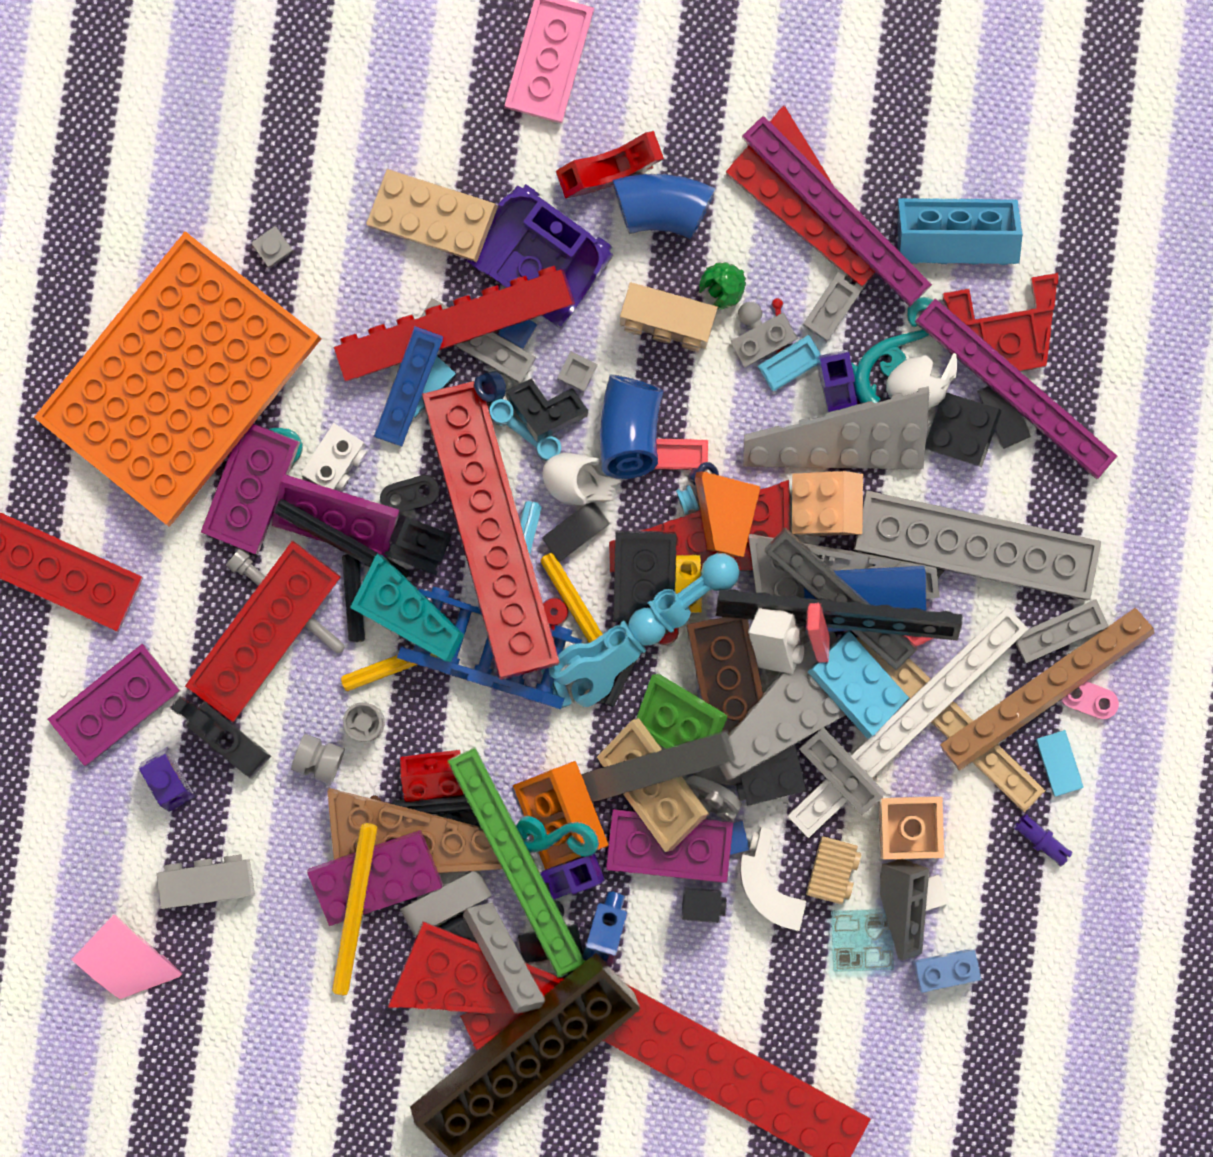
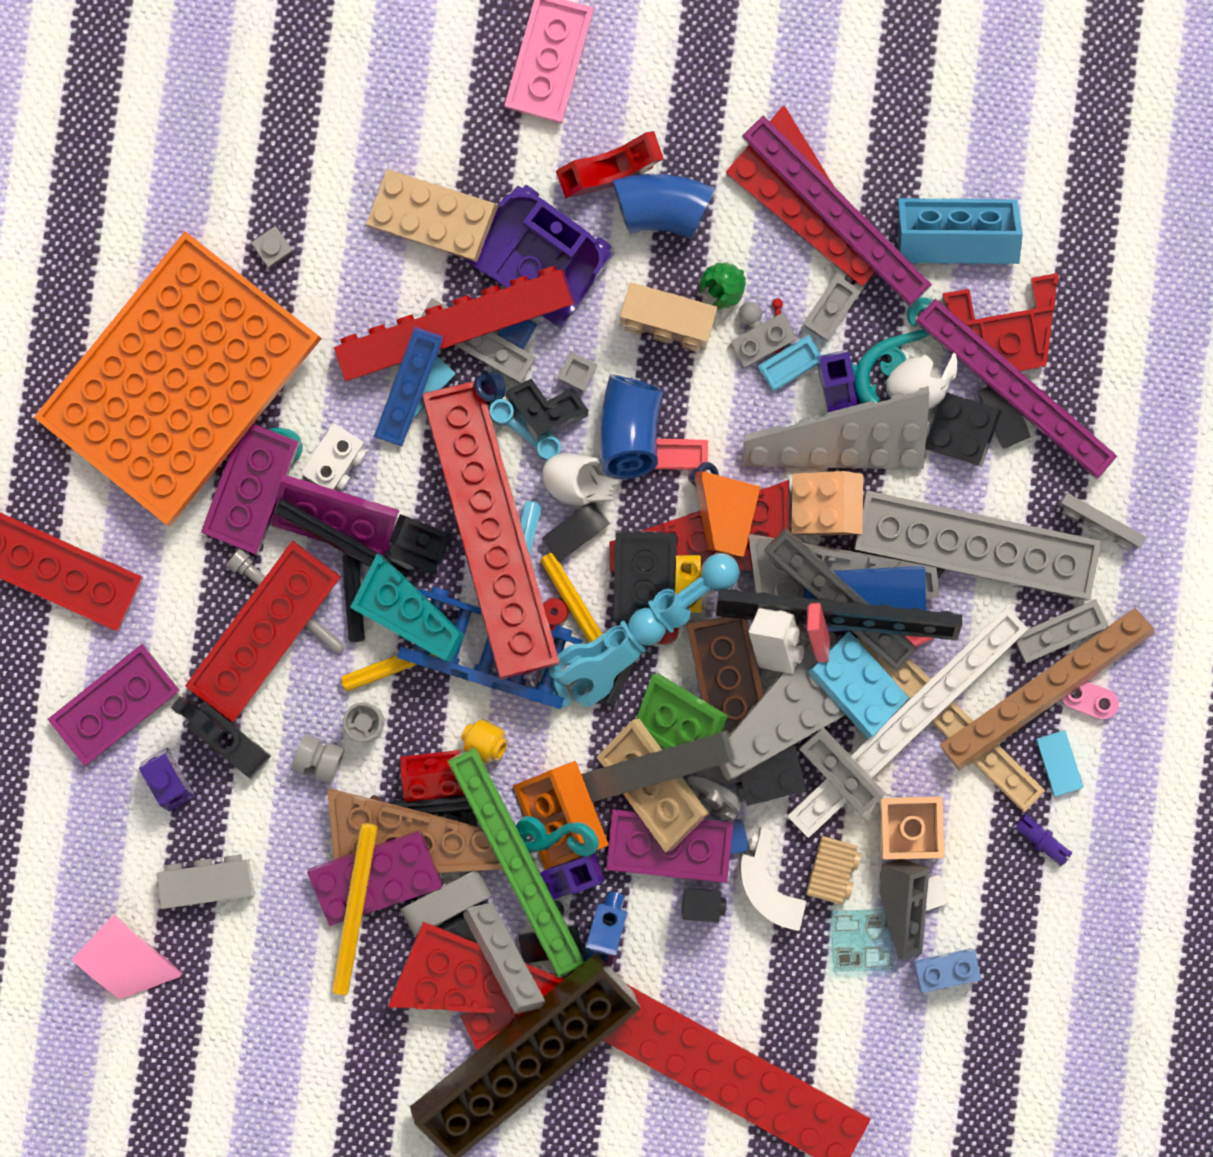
(409, 493): black plate -> none
(486, 738): none -> yellow head
(687, 499): medium azure bush -> none
(1101, 522): none -> light grey plate

